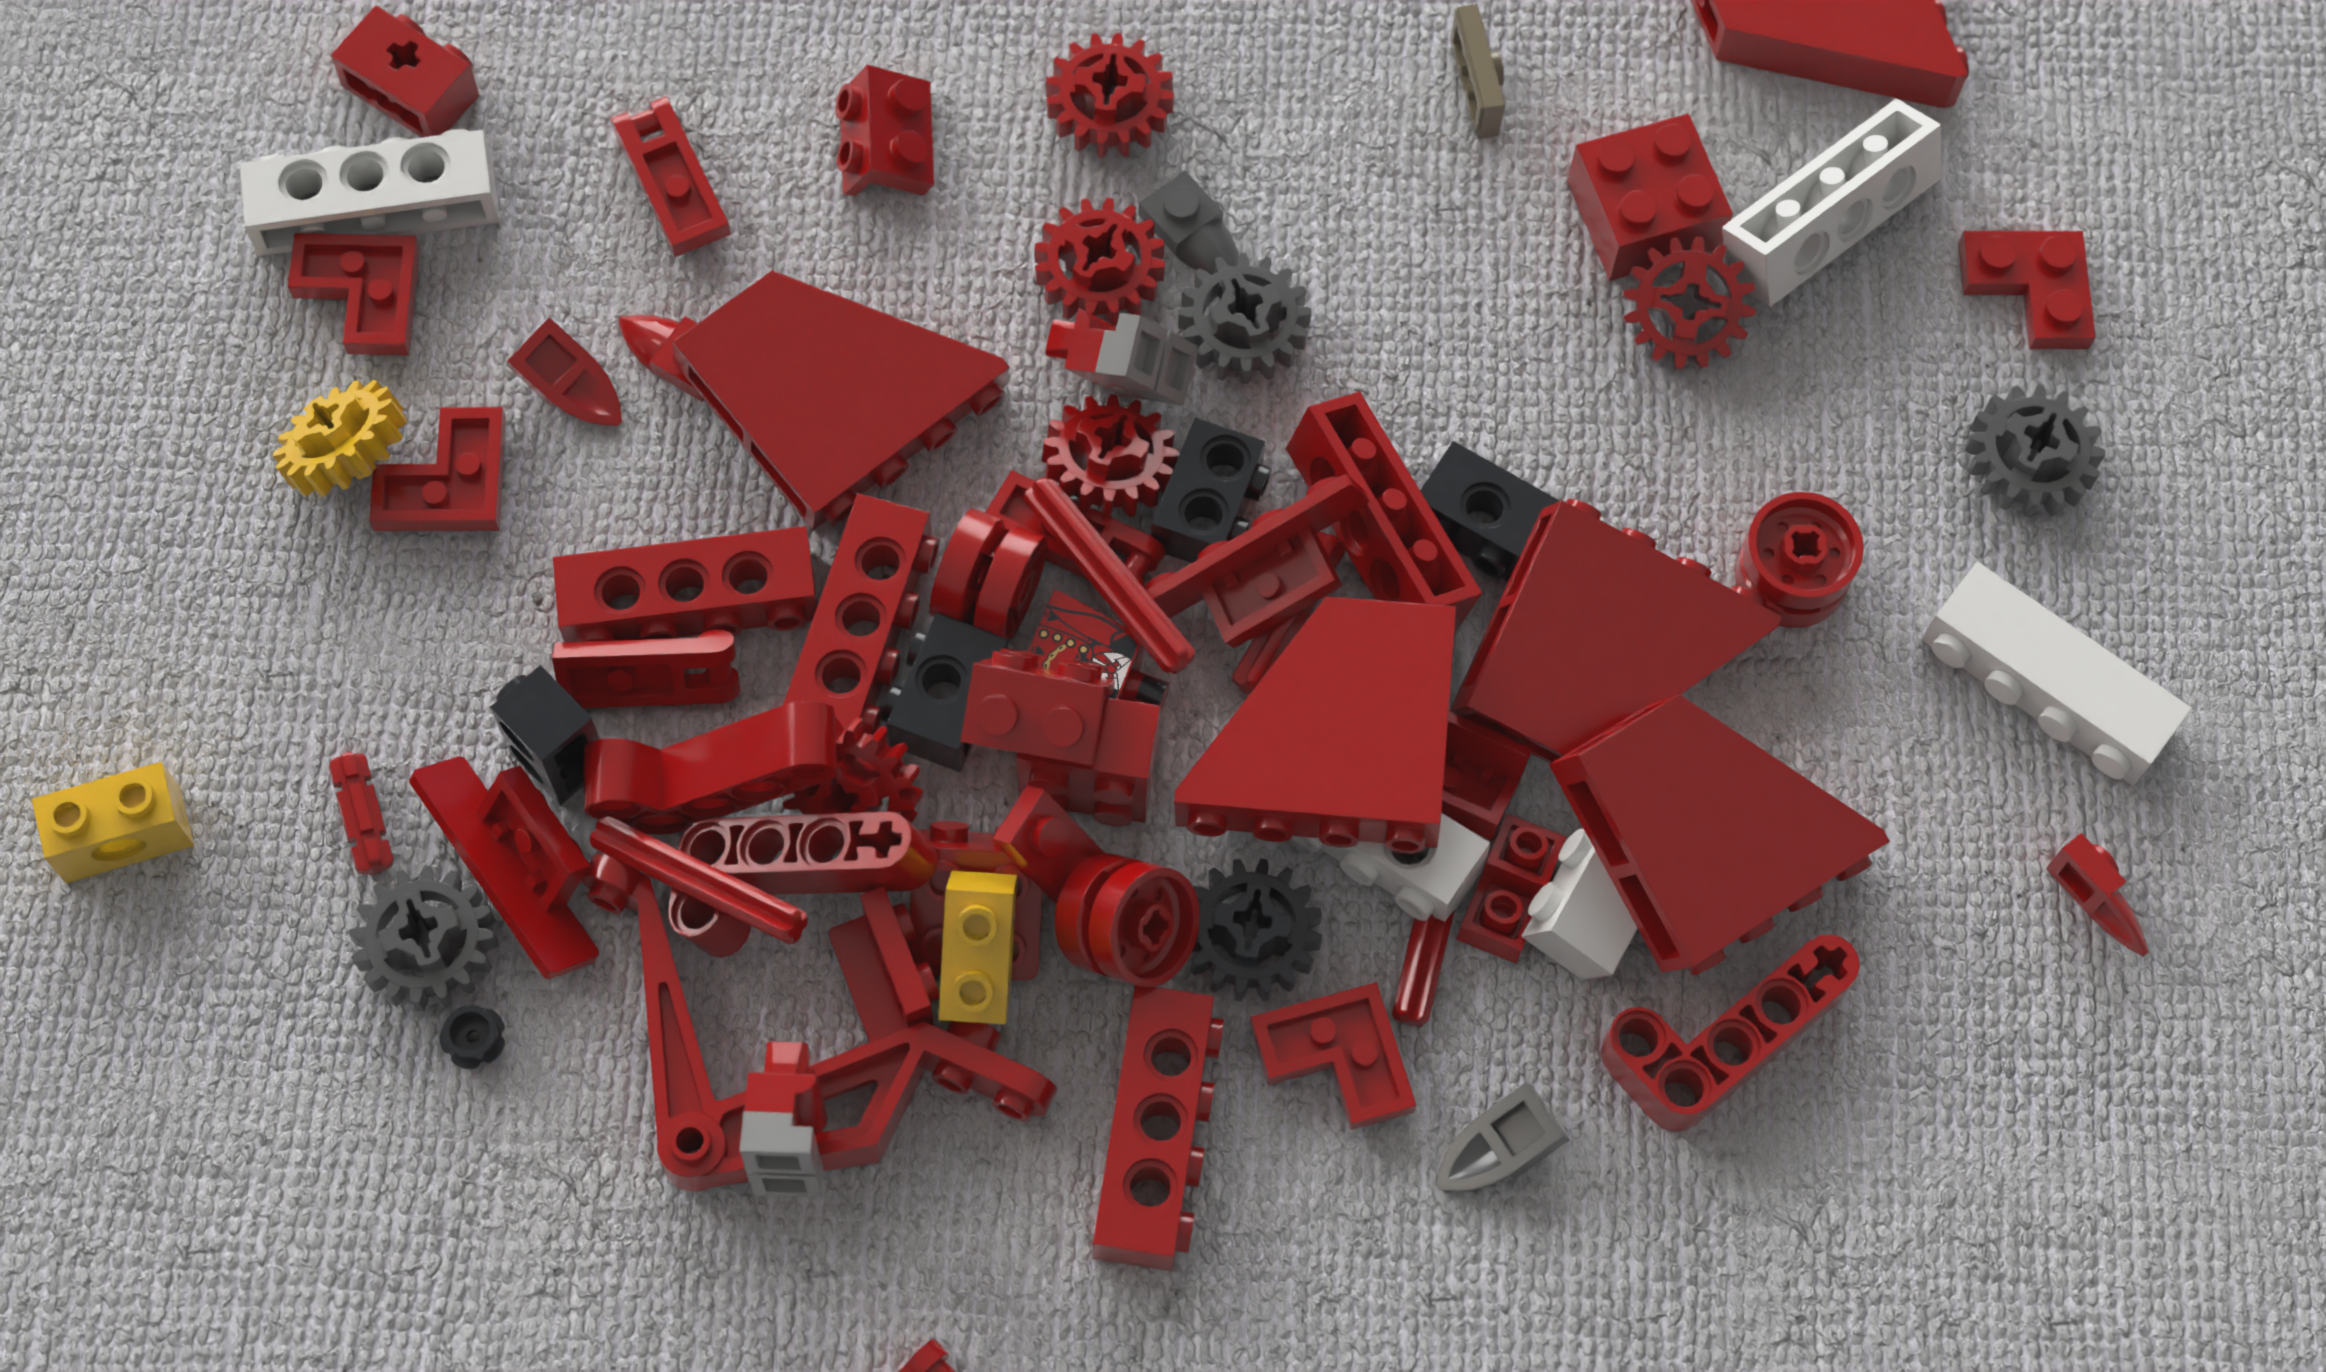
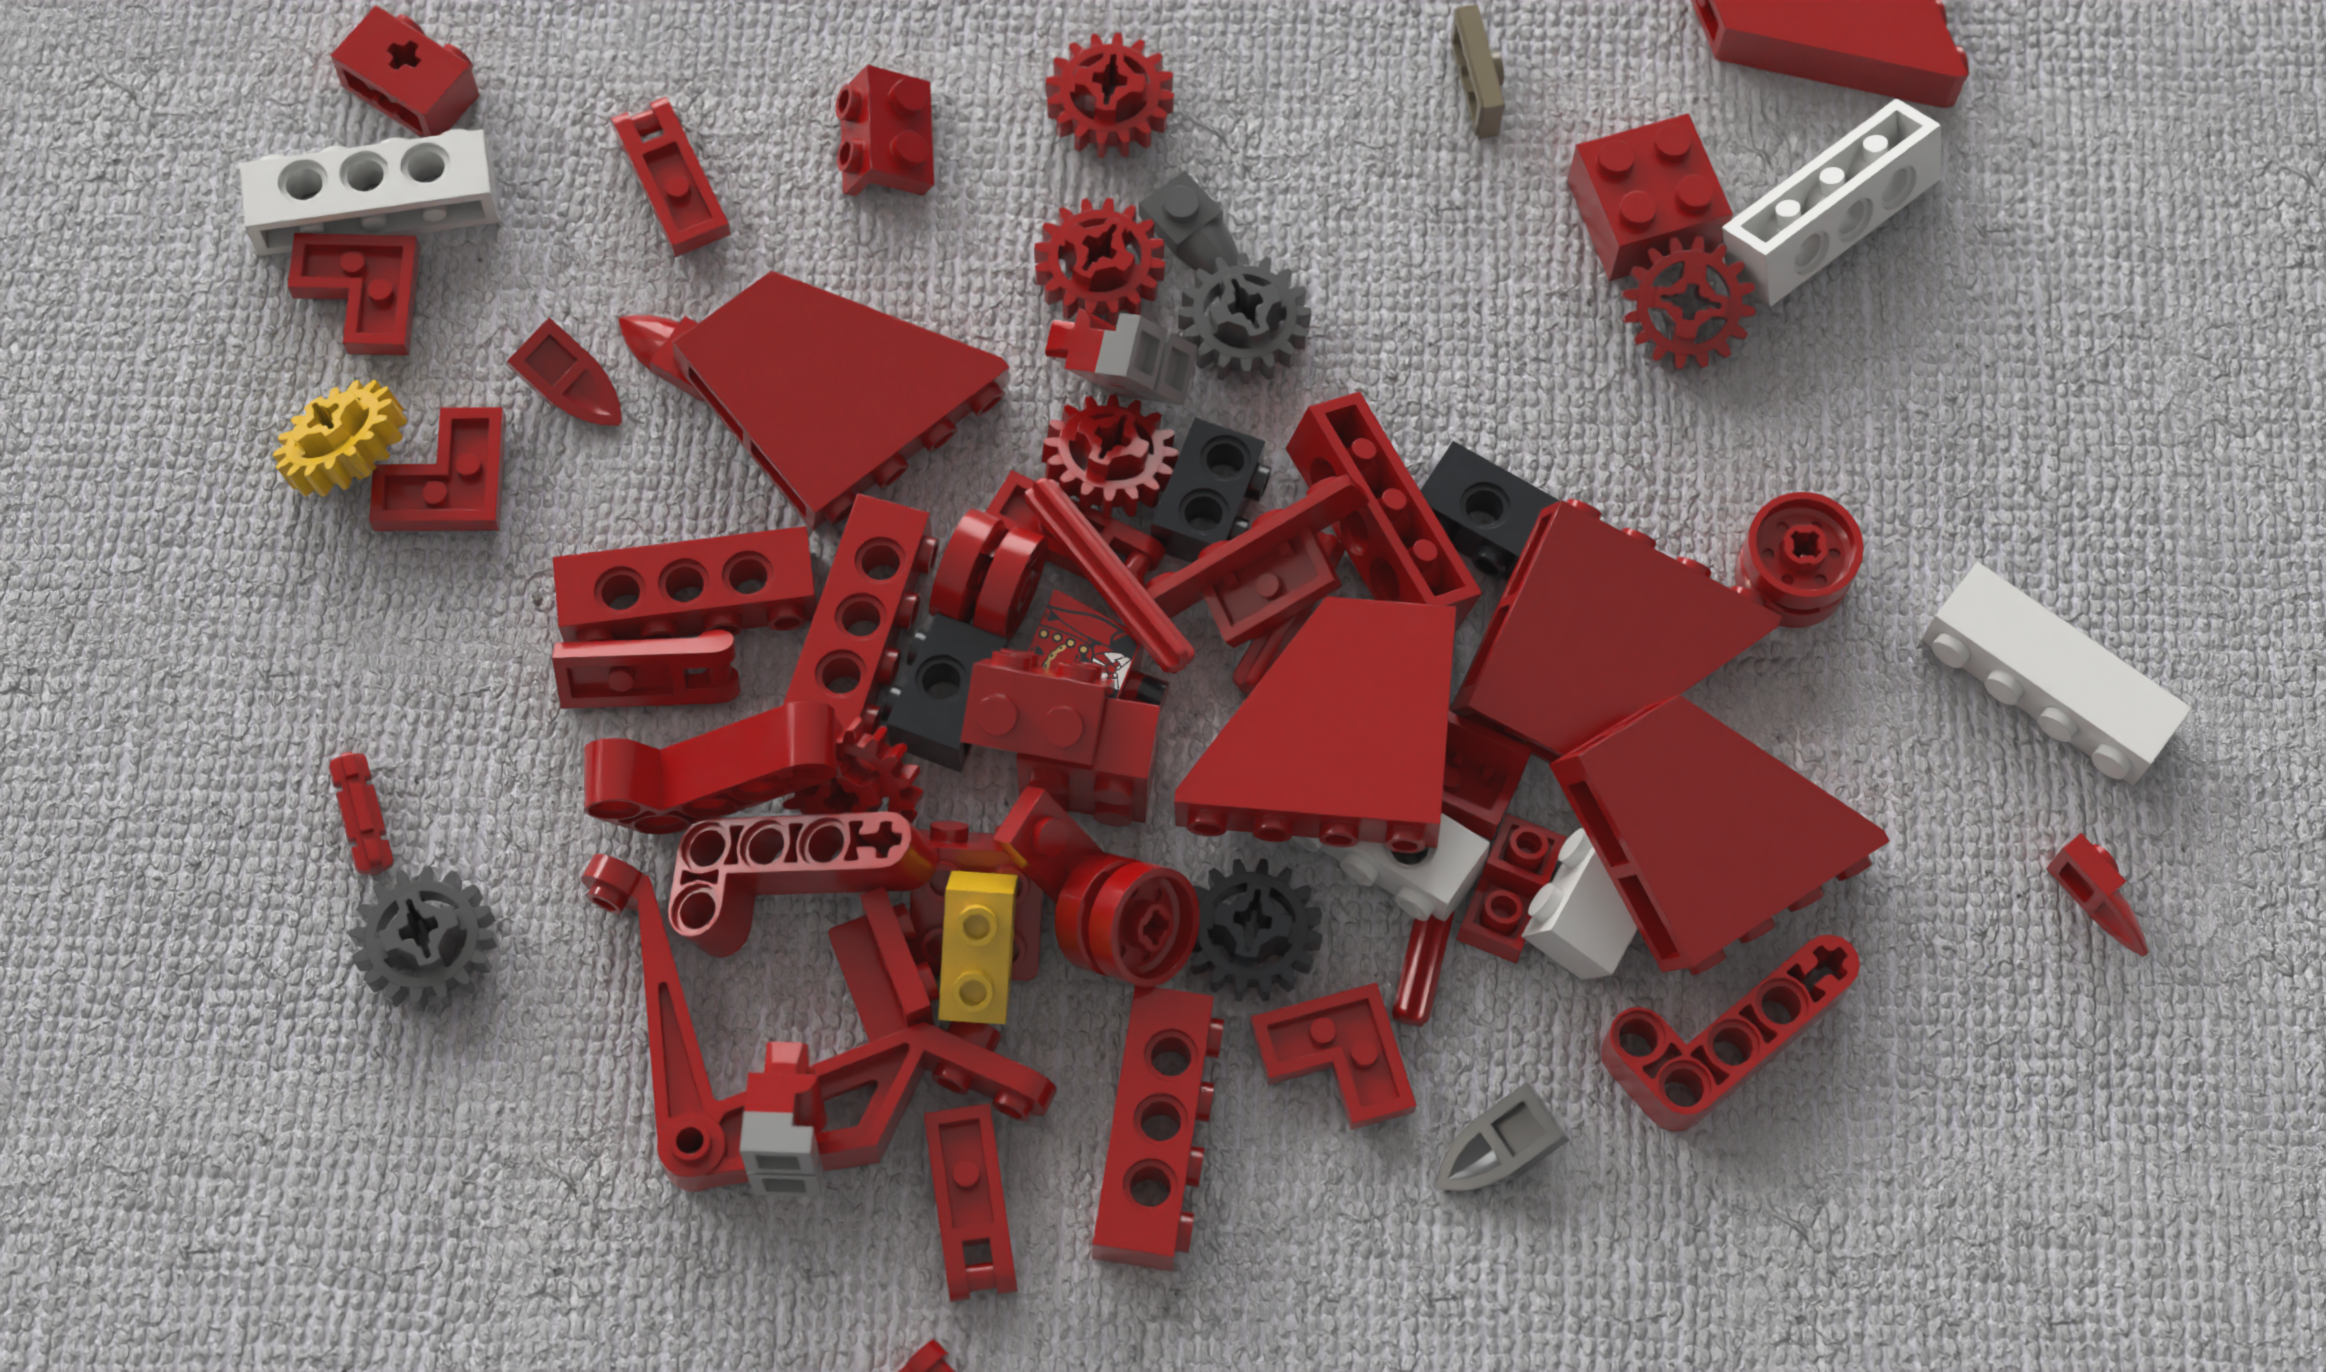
(112, 822): yellow brick -> none
(468, 1020): black plate -> none
(515, 855): red bracket -> none
(545, 731): black brick -> none
(699, 880): red axle -> none
(969, 1199): none -> red plate
(2043, 268): red plate -> none
(2064, 460): dark grey gear -> none

